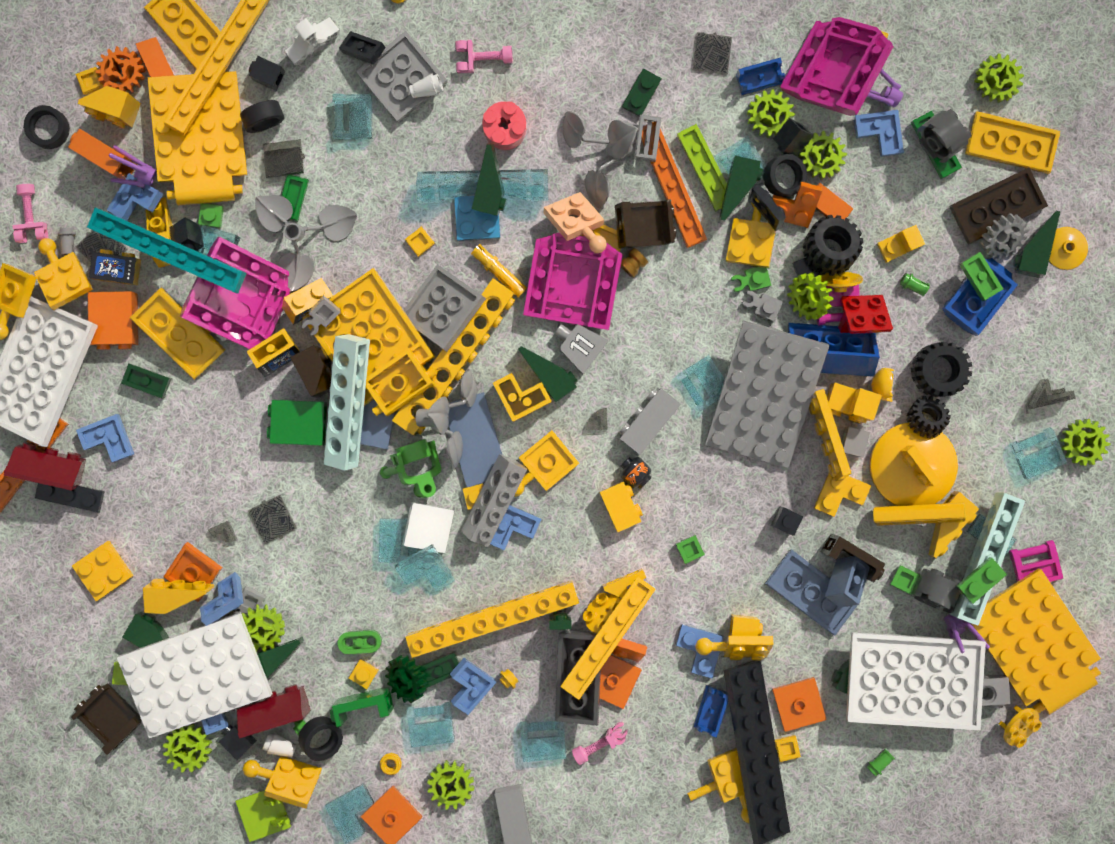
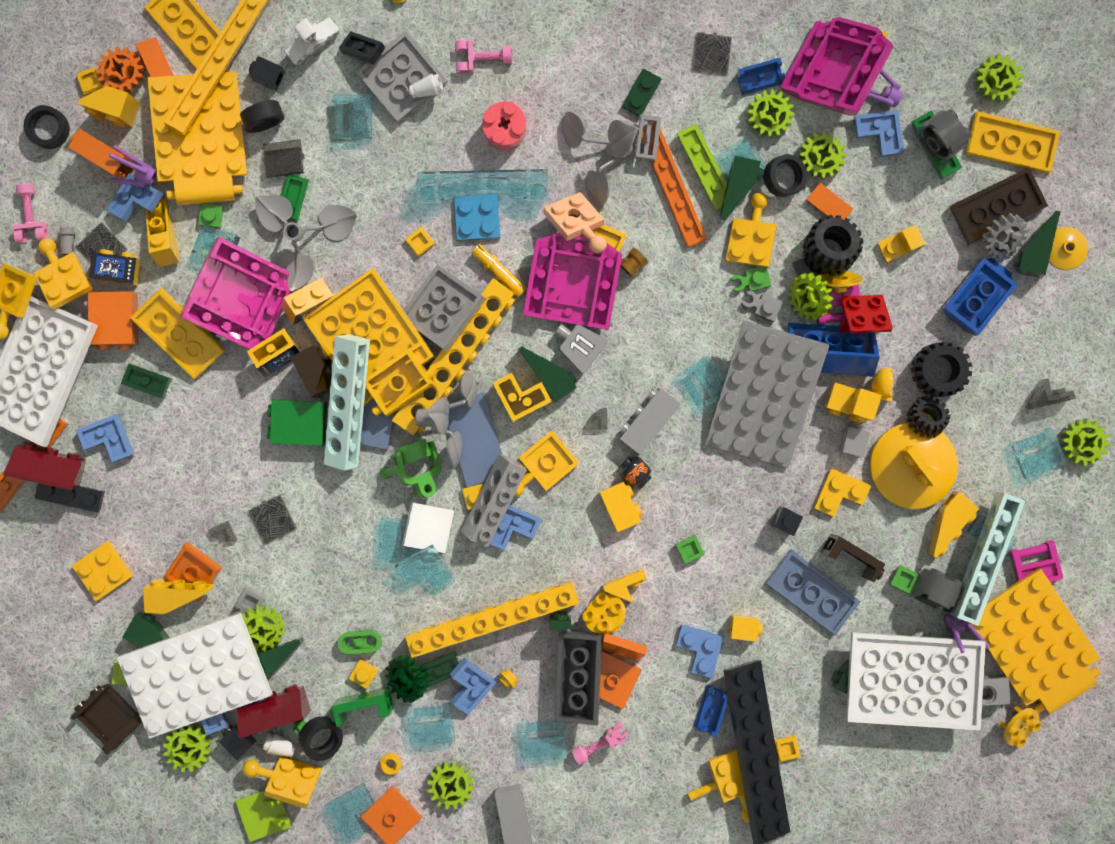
(166, 250): teal plate -> none
(187, 234): black brick -> none
(228, 599): medium blue plate -> none
(322, 313): light grey plate -> none
(489, 188): dark green slope -> none
(607, 638): yellow plate -> none
(645, 224): dark brown panel -> none
(738, 647): yellow plate -> none
(771, 212): black plate -> none
(792, 137): black brick -> none
(799, 704): orange plate -> none
(803, 207): orange plate -> none
(827, 429): yellow plate -> none
(847, 581): sand blue brick -> none
(880, 763): bright green pin -> none
(914, 284): bright green pin -> none
(919, 514): yellow brick -> none
(981, 276): bright green plate -> none
(981, 580): bright green plate -> none

